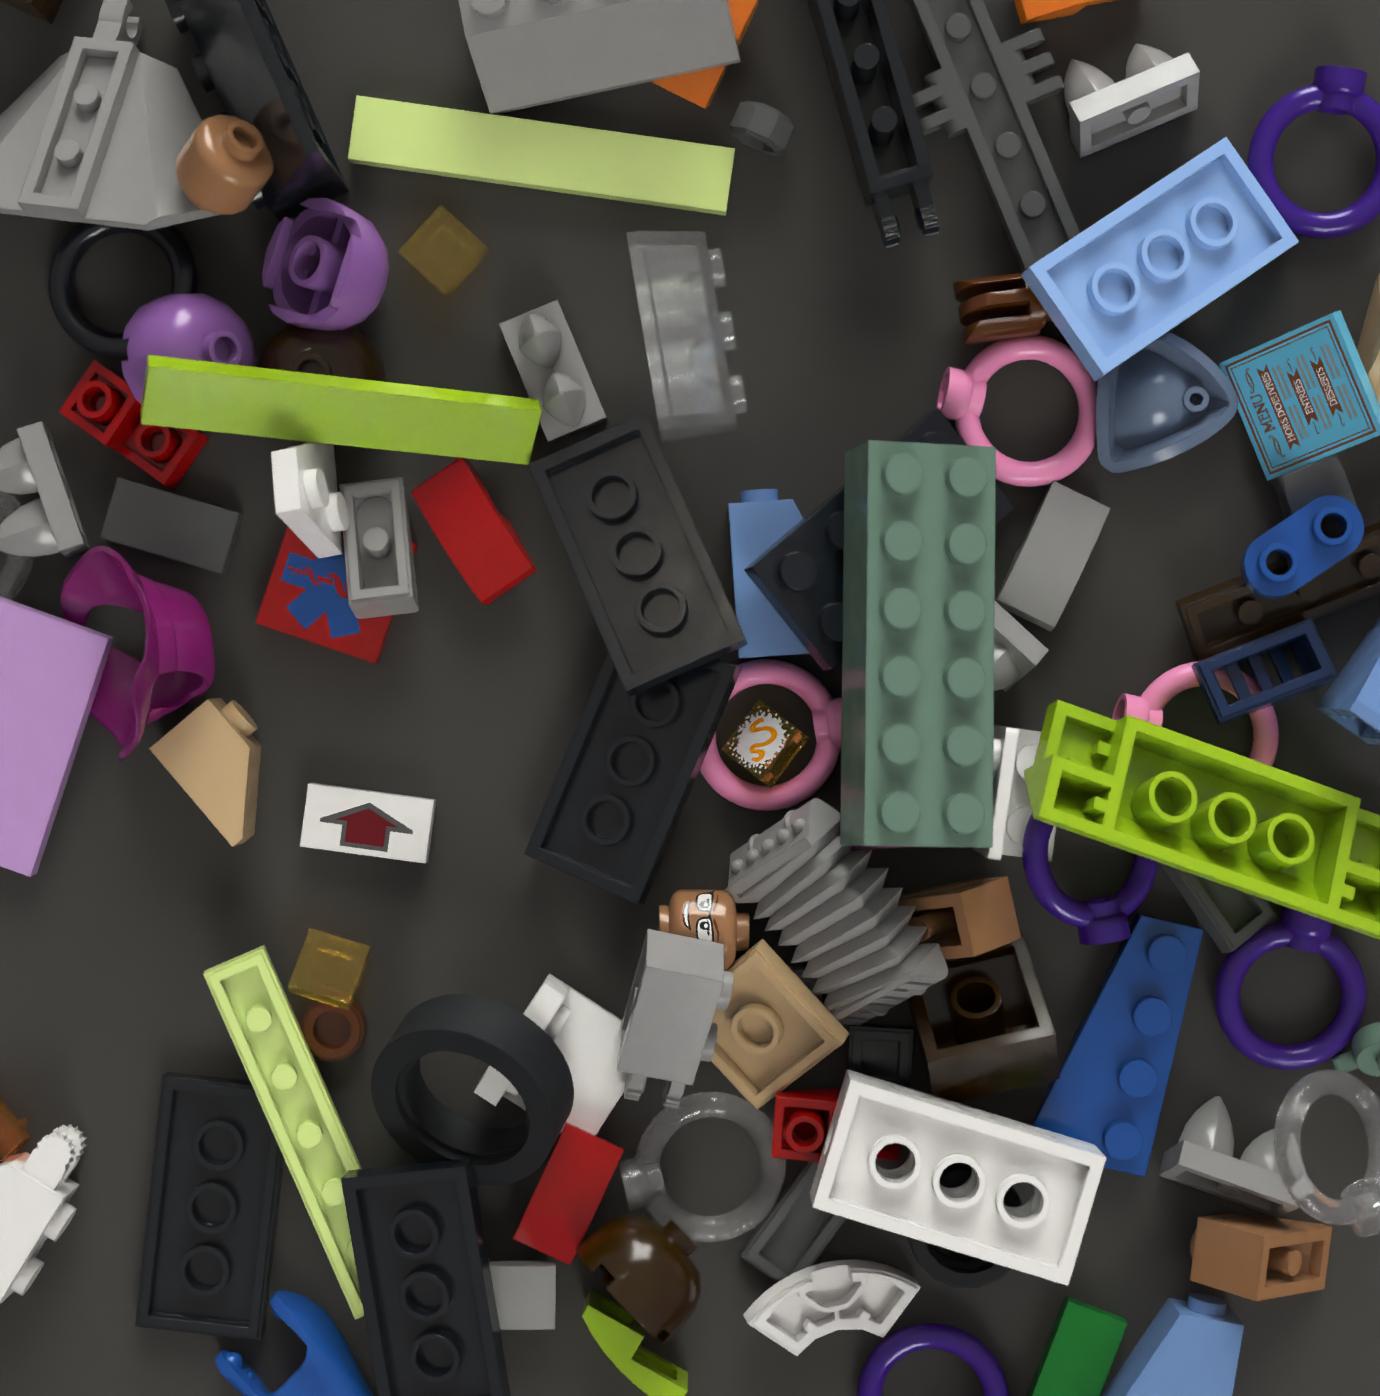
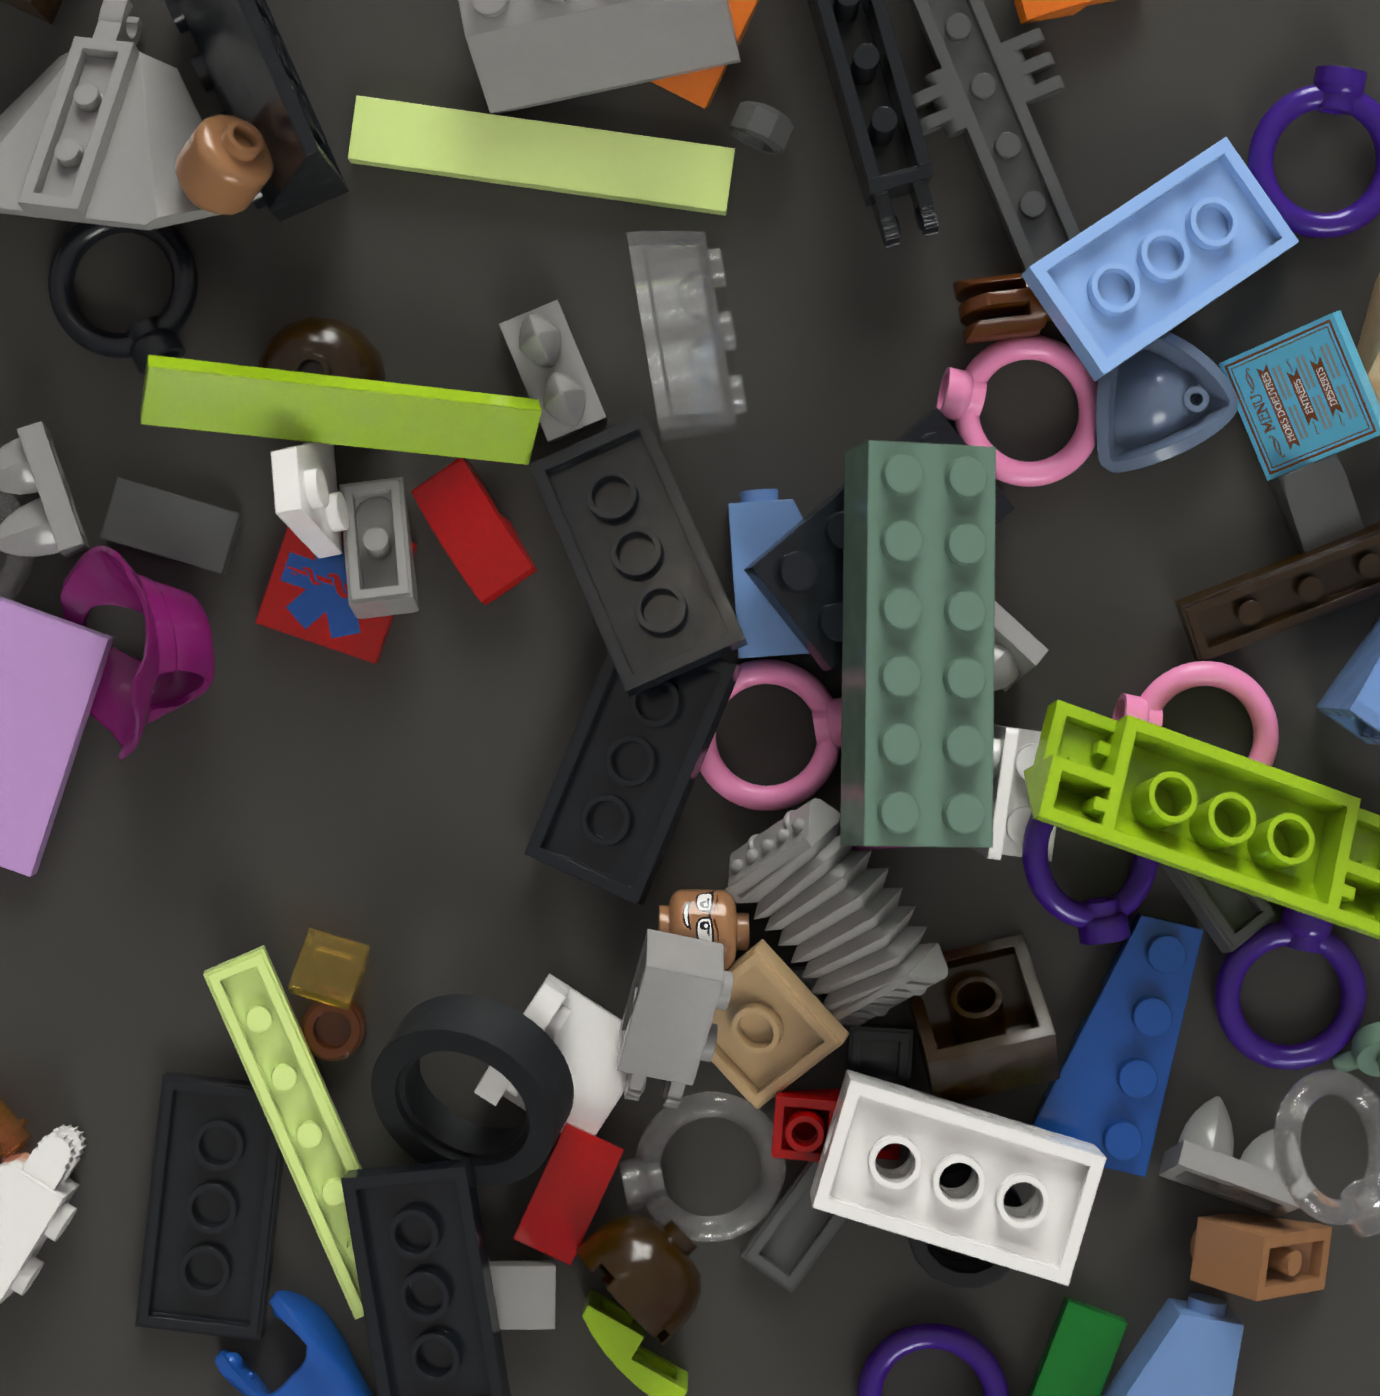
(111, 414): red slope -> none
(184, 328): medium lavender cylinder -> none
(217, 765): tan slope -> none
(325, 267): medium lavender cylinder -> none
(368, 823): white tile -> none
(443, 251): clear yellow tile -> none
(765, 743): tile -> none
(831, 1299): white tile -> none
(965, 916): medium nougat slope -> none
(1052, 556): light grey slope -> none
(1109, 112): light grey tile -> none
(1303, 546): blue plate -> none
(1307, 651): dark blue slope -> none

